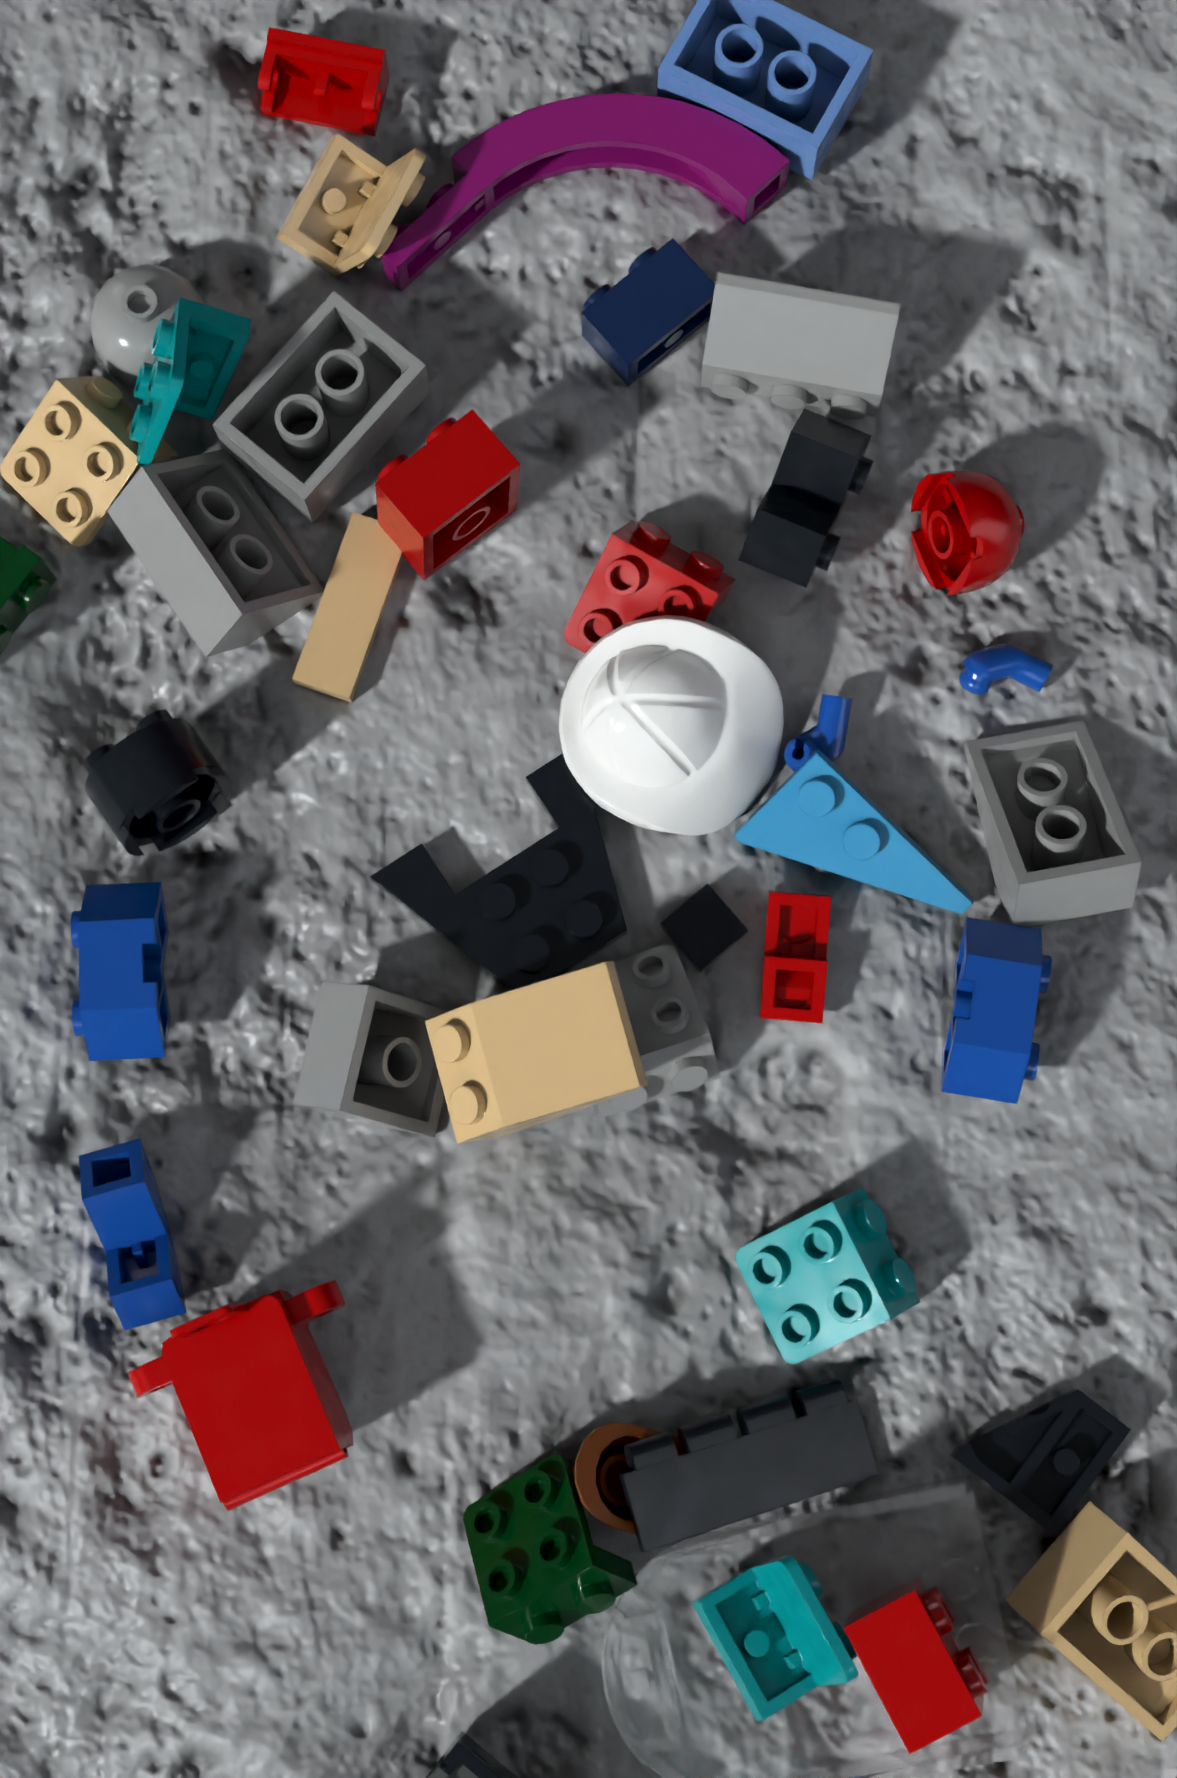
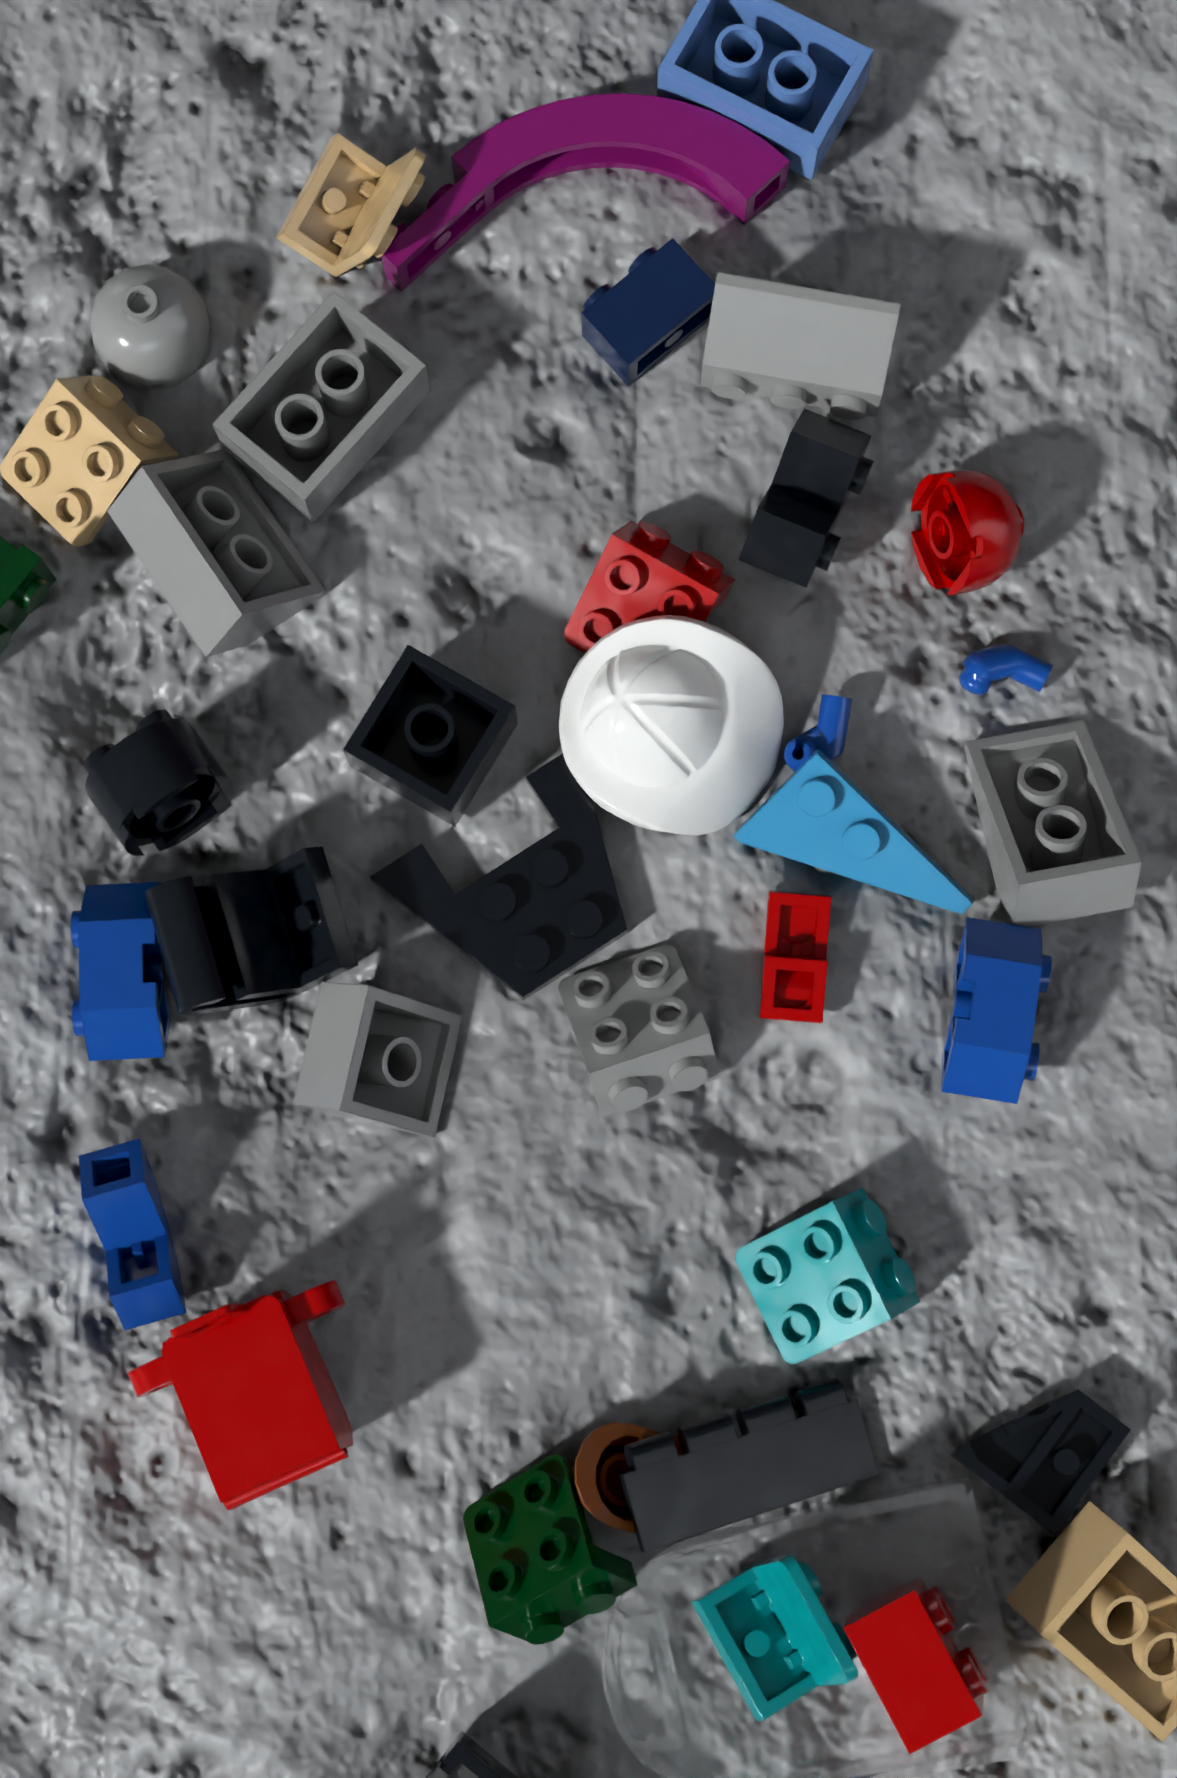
(190, 369): teal bracket -> none
(251, 934): none -> black piece
(323, 81): red hinge -> none
(349, 610): tan tile -> none
(431, 735): none -> black brick
(447, 493): red brick -> none
(535, 1053): tan slope -> none
(704, 928): black tile -> none

